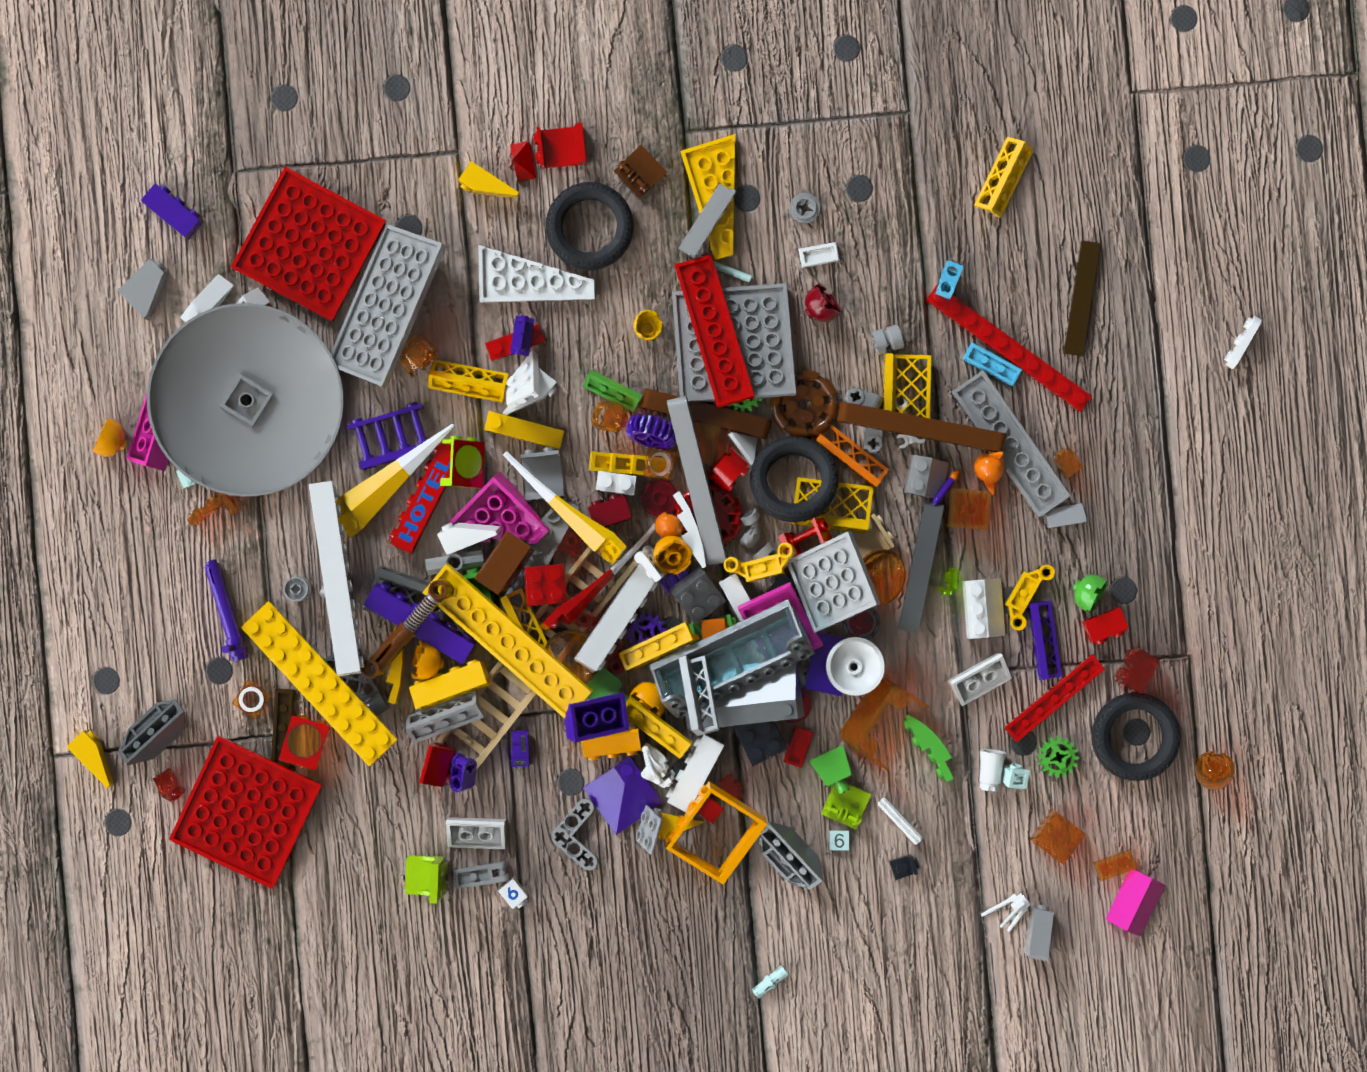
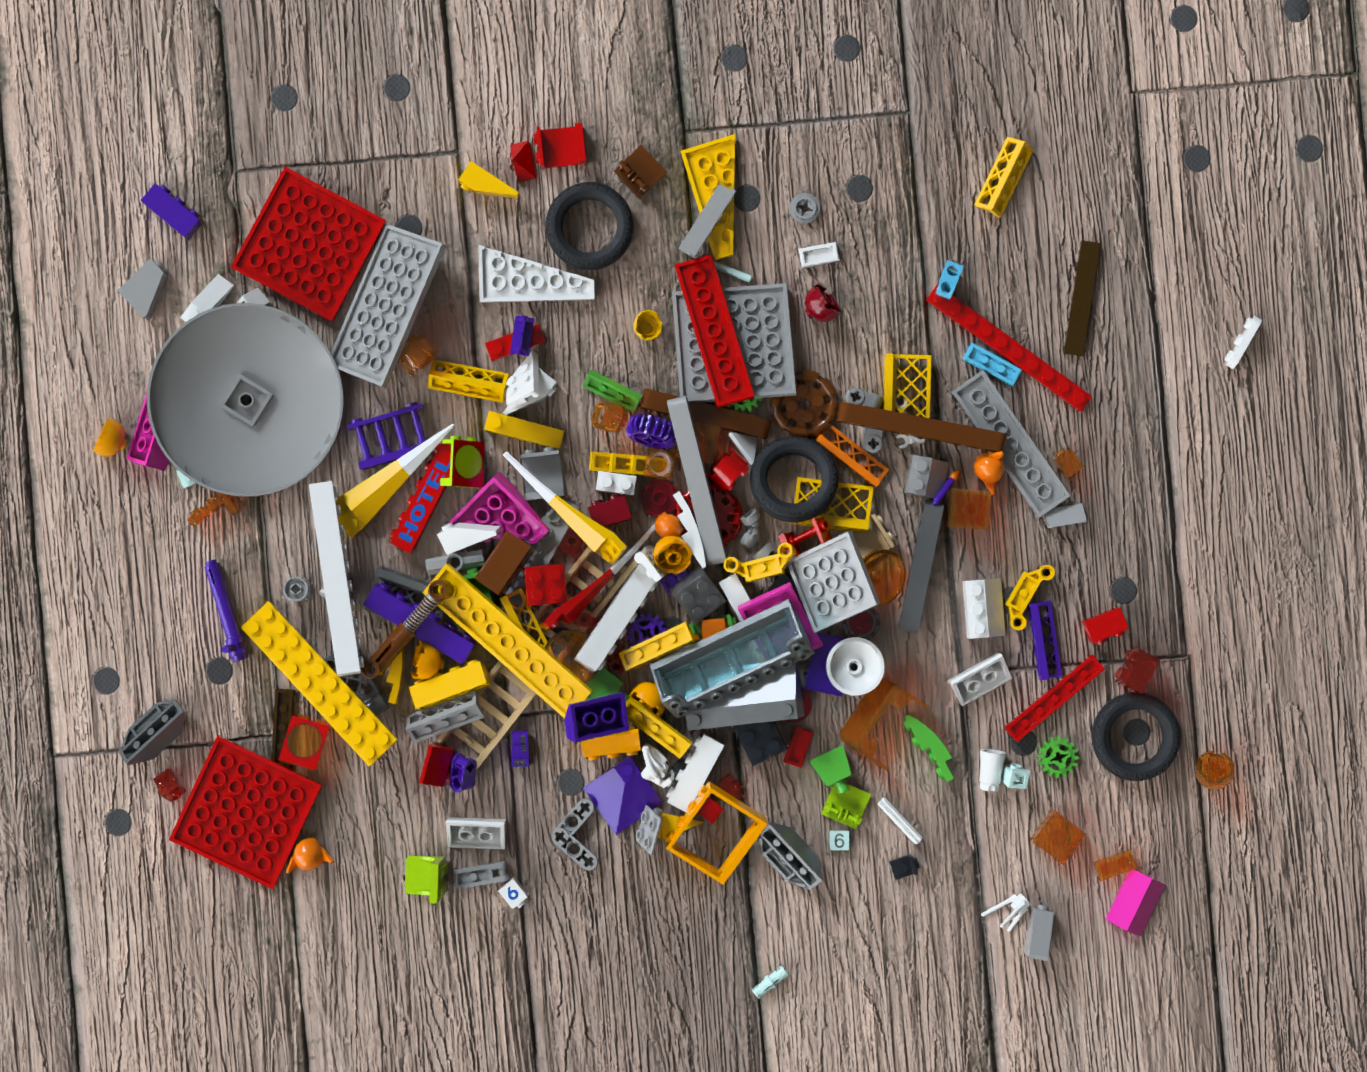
(92, 756): yellow slope -> none
(264, 698): piece -> none
(308, 855): none -> orange piece
(691, 694): light grey fence -> none
(887, 339): light grey wheel -> none
(951, 578): clear neon green bracket -> none
(1089, 591): bright green cylinder -> none

